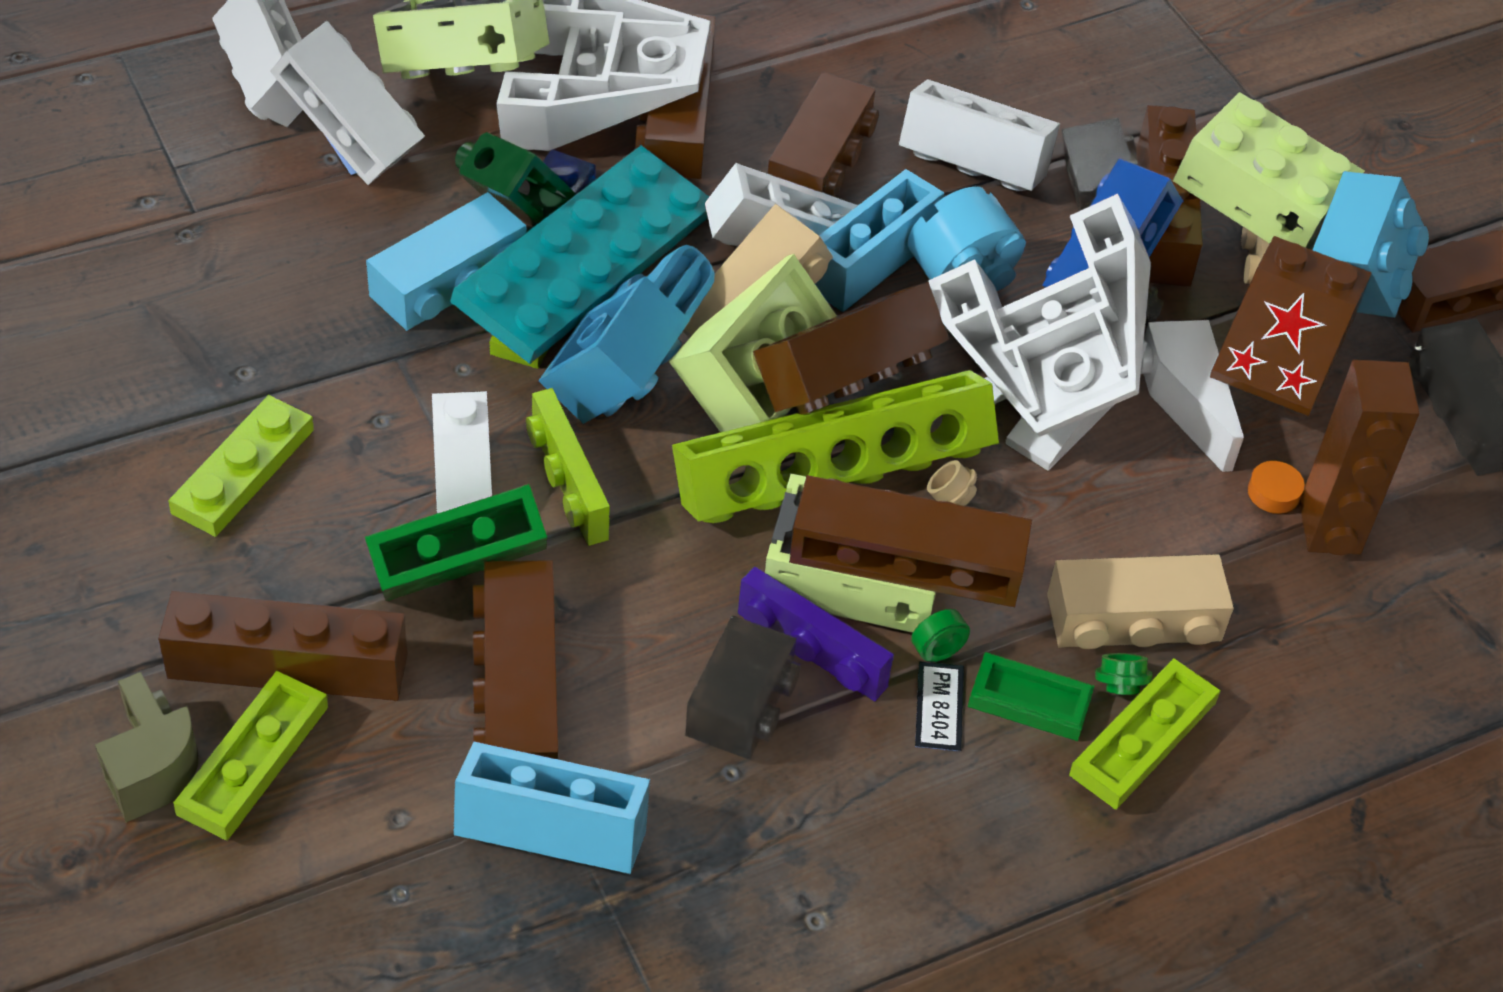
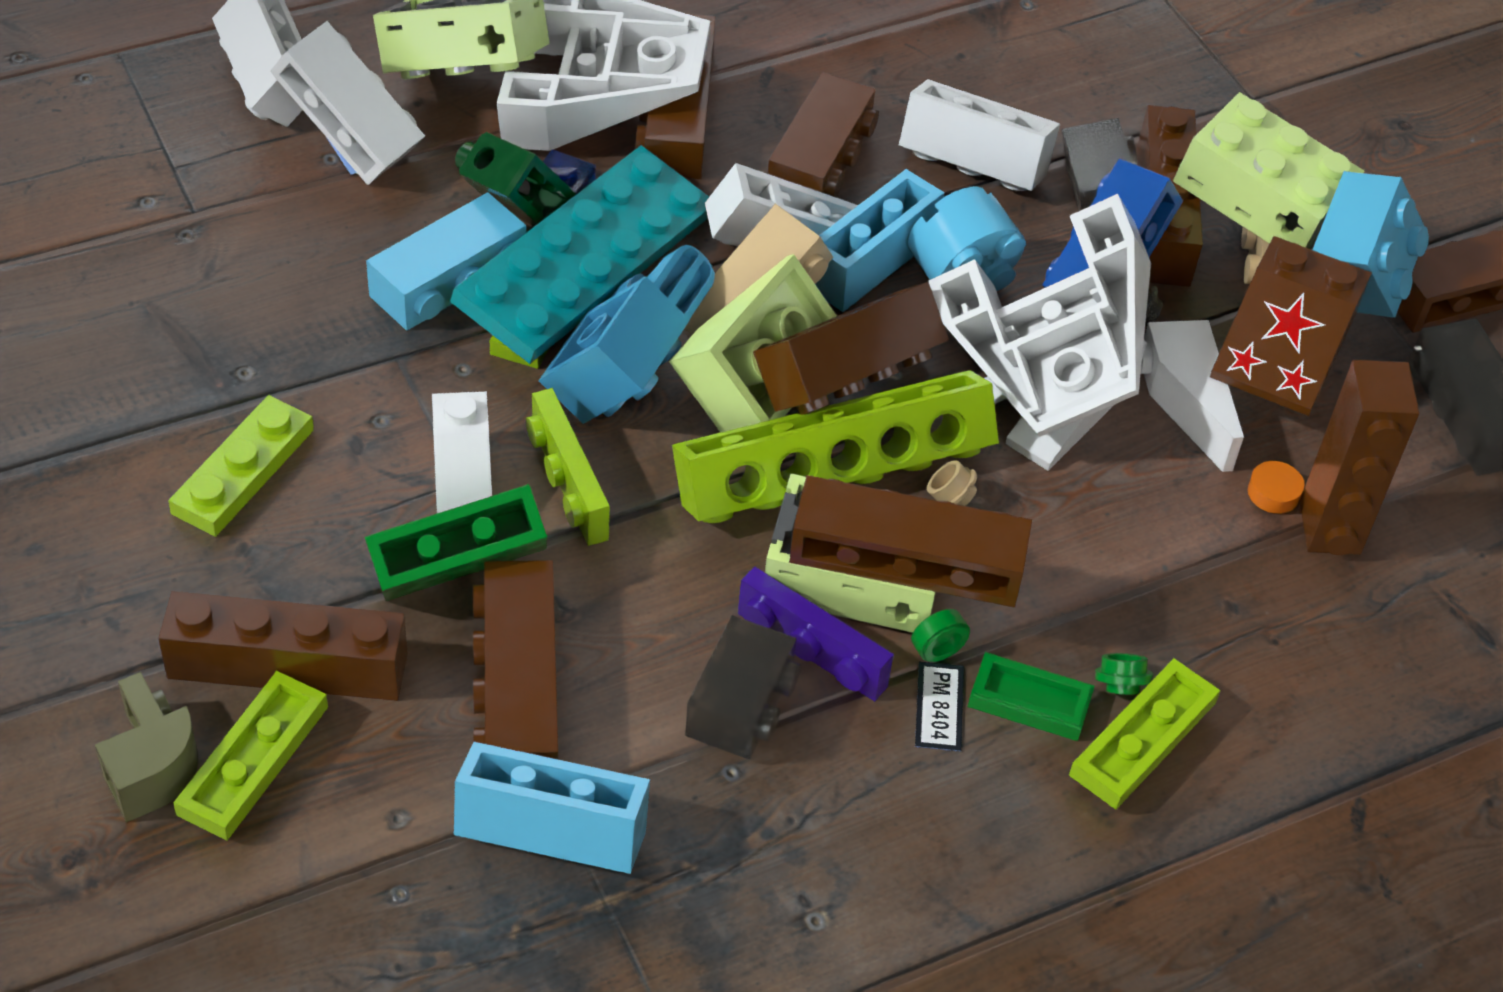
(1139, 601): tan brick -> none

